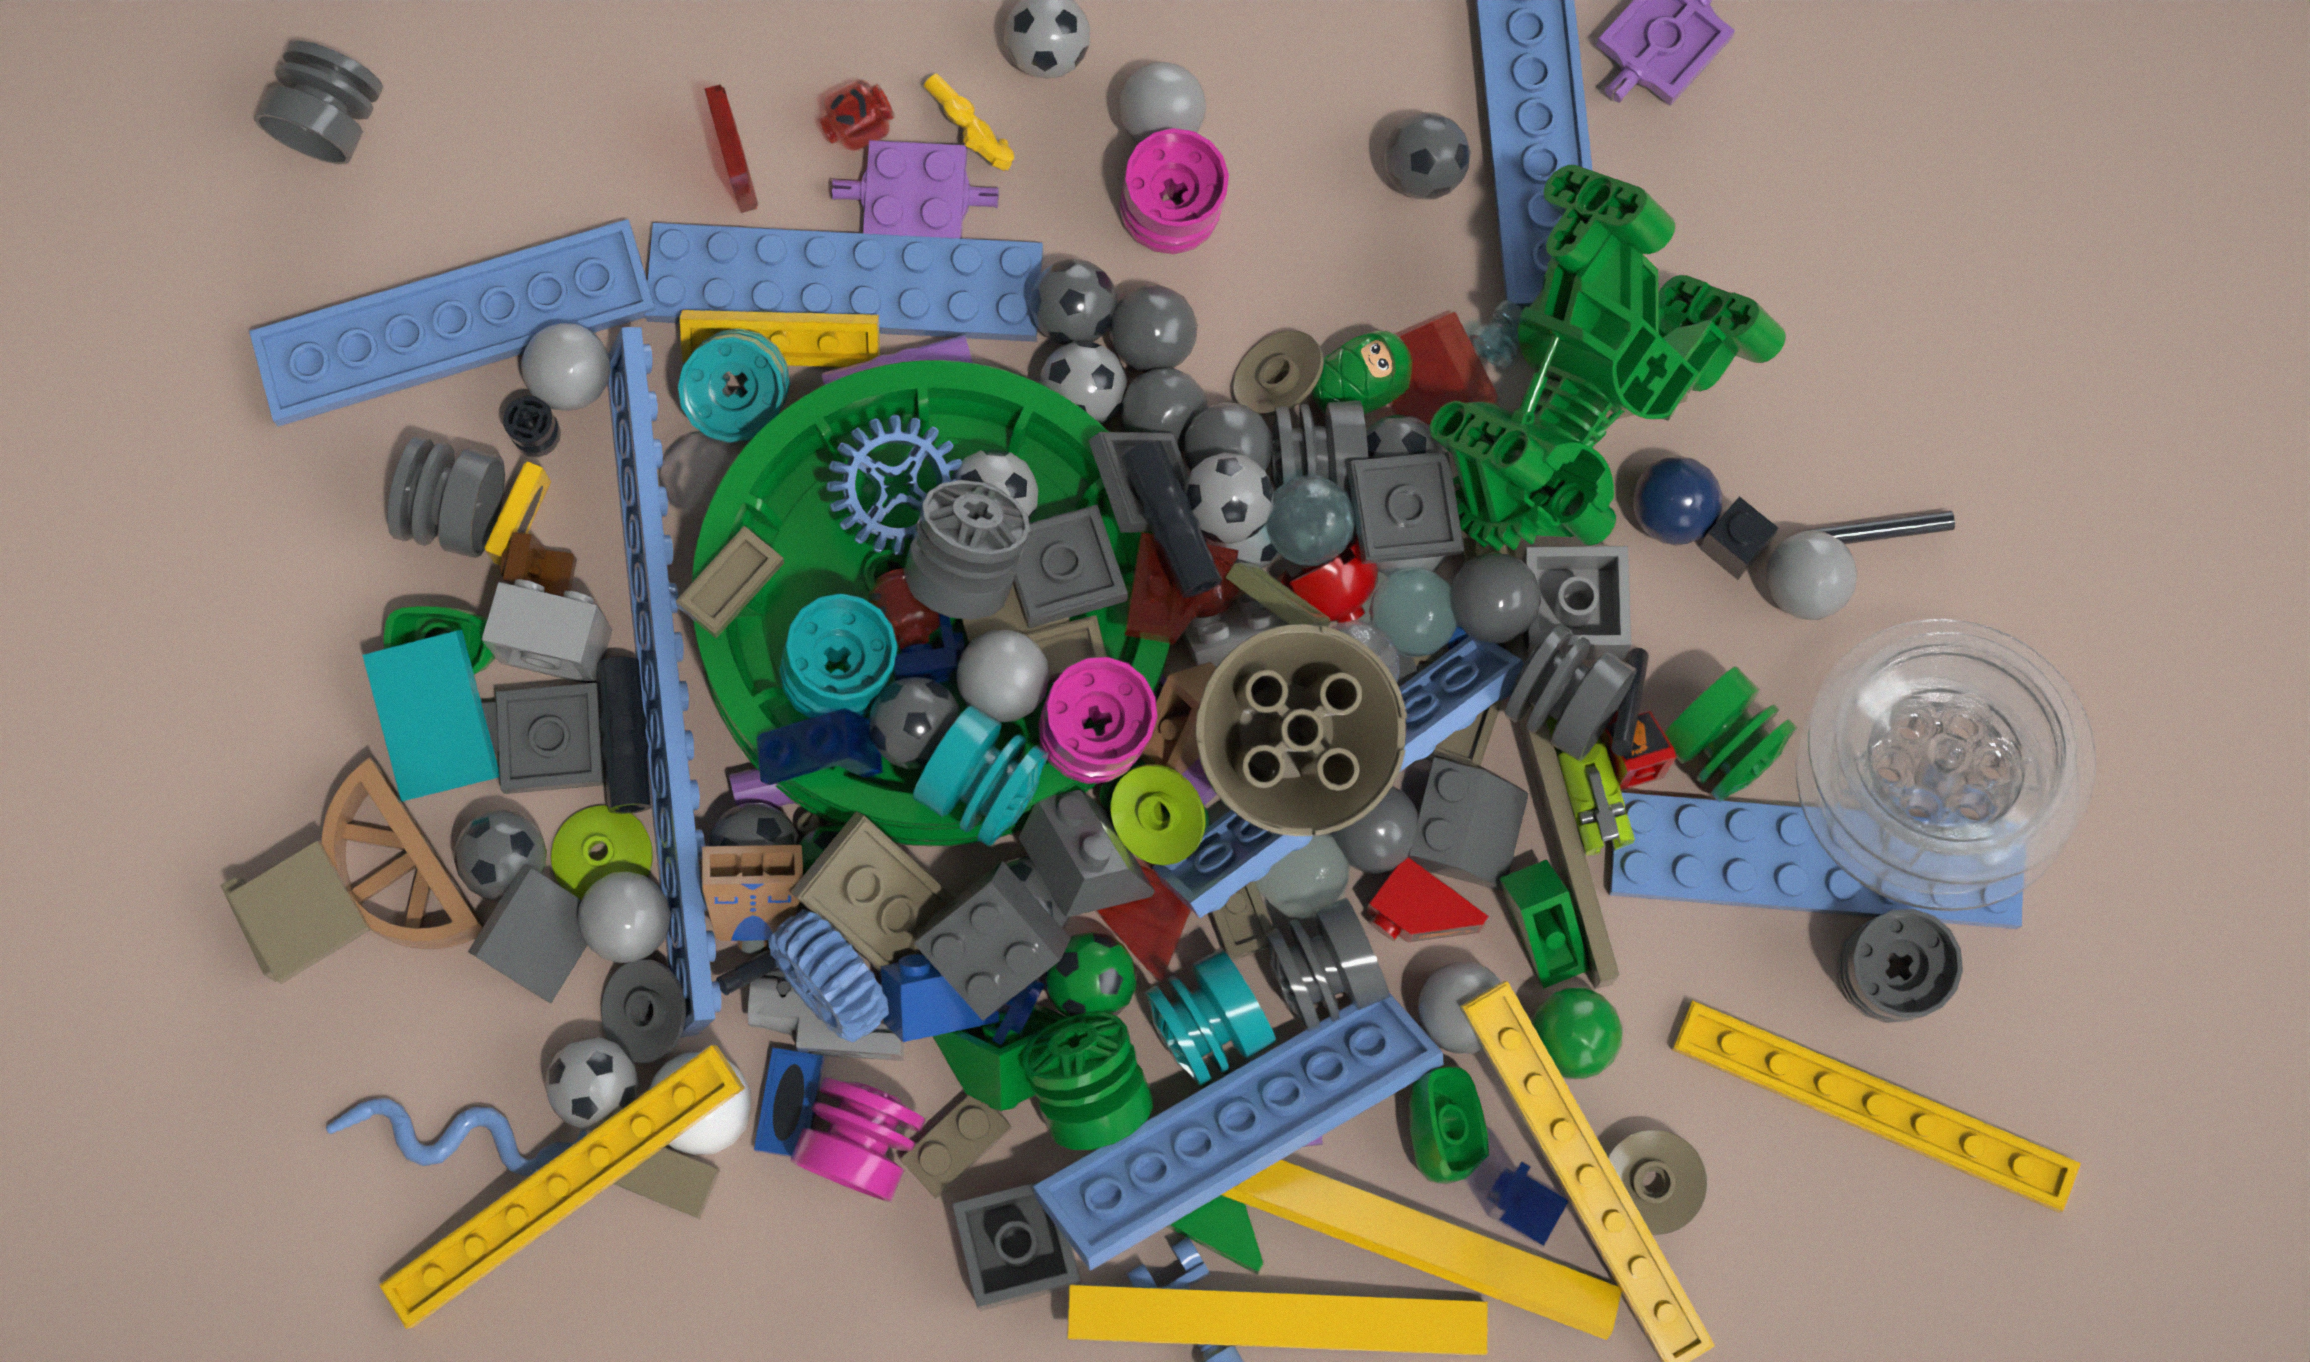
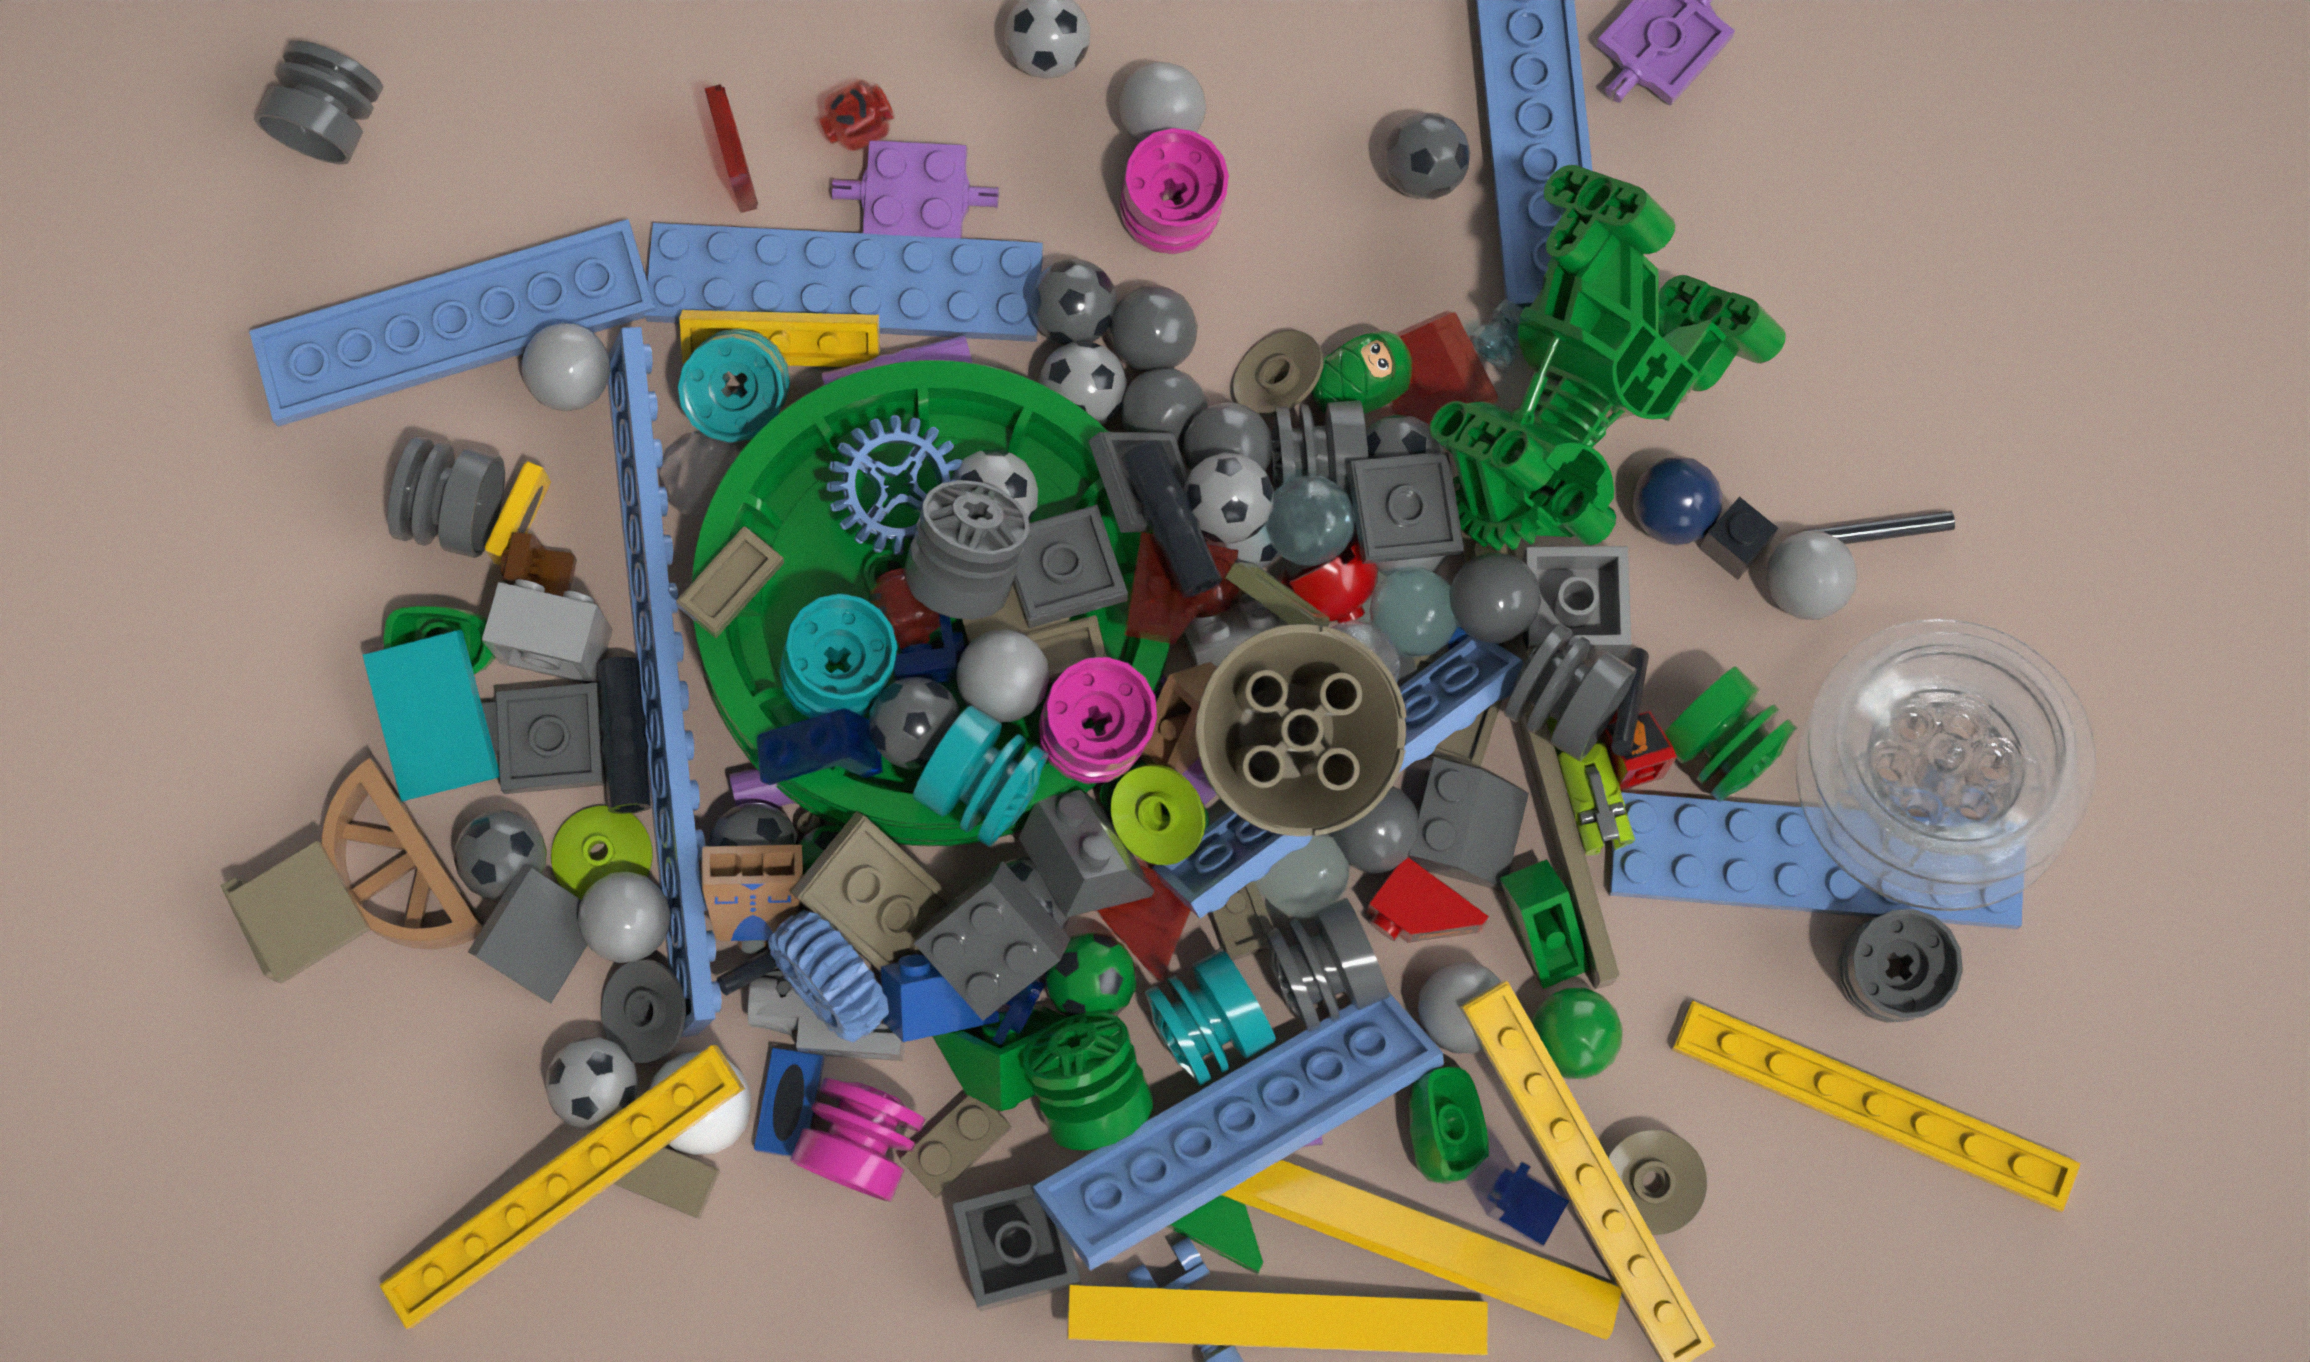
(453, 1136): medium blue animal -> none
(537, 436): black wheel -> none
(976, 131): yellow animal -> none

